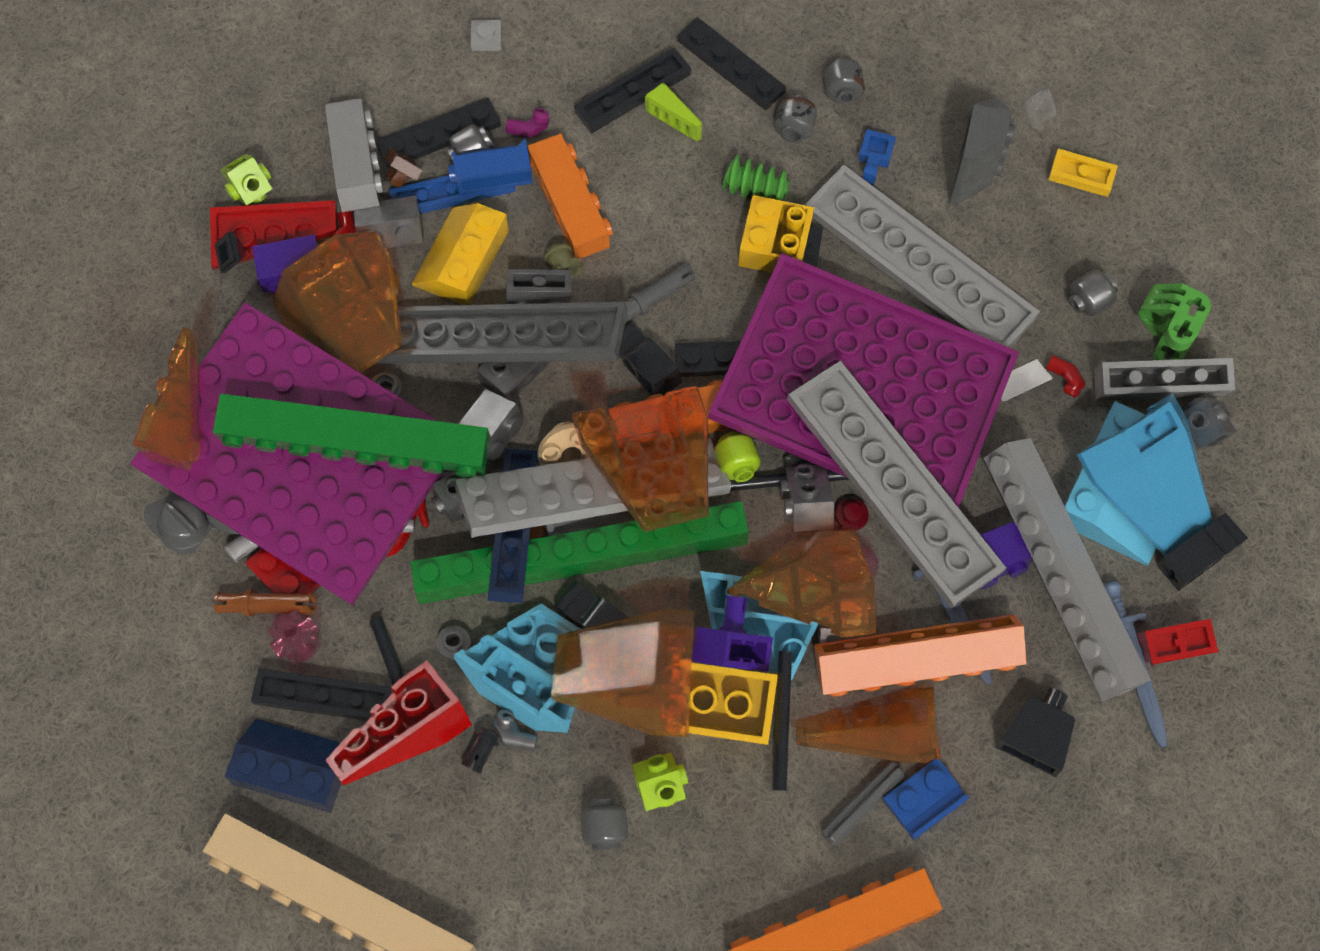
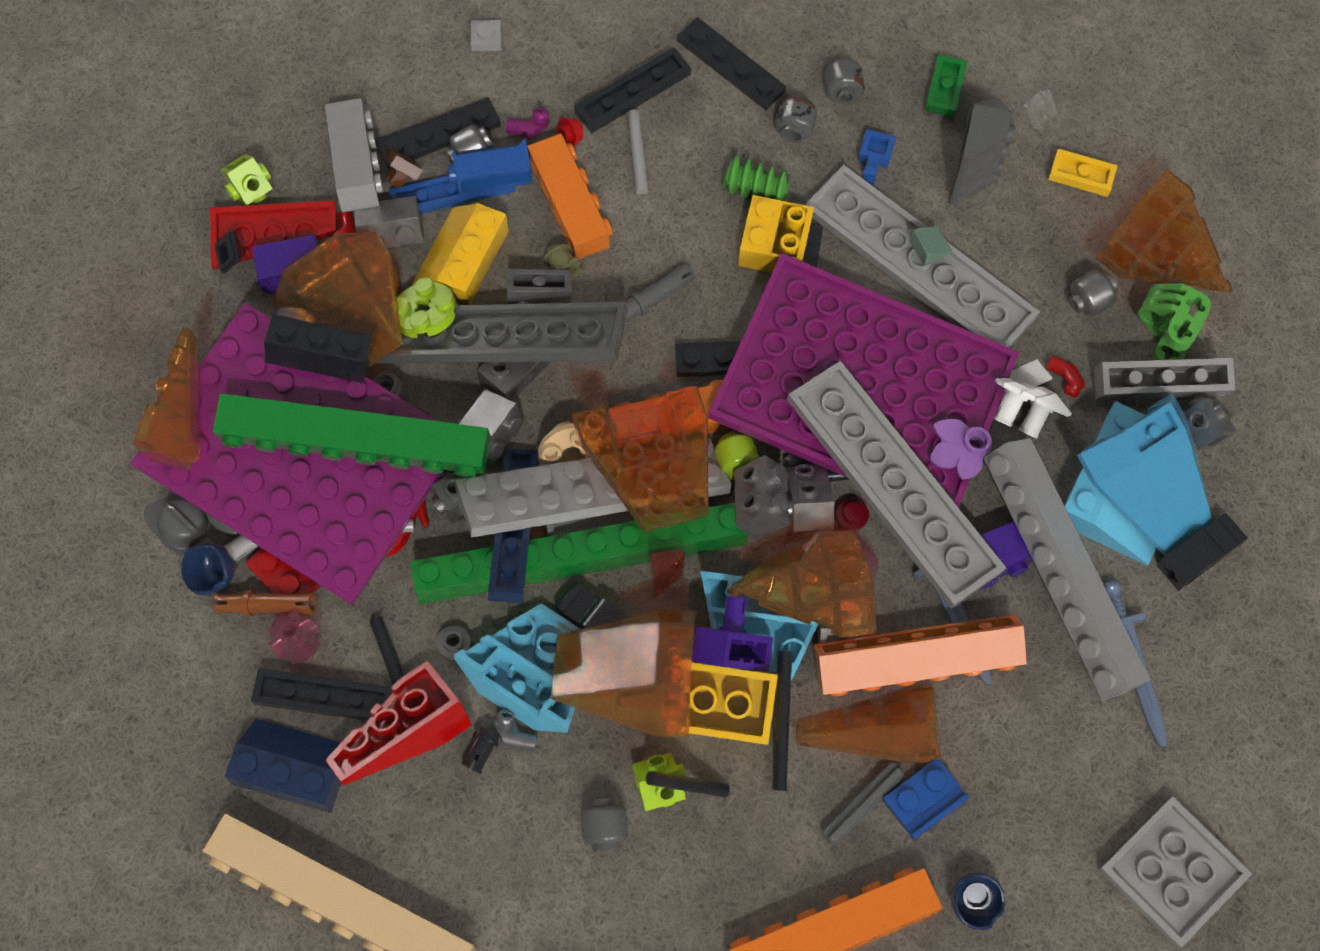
(207, 568): none -> dark blue hair
(320, 343): none -> black slope
(421, 295): none -> lime plate
(571, 130): none -> red plate
(637, 152): none -> light grey bar
(648, 362): black piece -> none
(665, 570): none -> clear red slope
(671, 110): lime slope -> none
(687, 784): none -> black bar
(761, 497): none -> flat silver brick
(929, 244): none -> sand green slope
(946, 86): none -> green plate
(956, 449): none -> medium lavender plate
(979, 890): none -> dark blue hair
(1040, 733): black torso -> none
(1042, 402): none -> white connector
(1165, 240): none -> clear orange wedge
(1175, 872): none -> light grey plate
(1178, 642): red hinge -> none

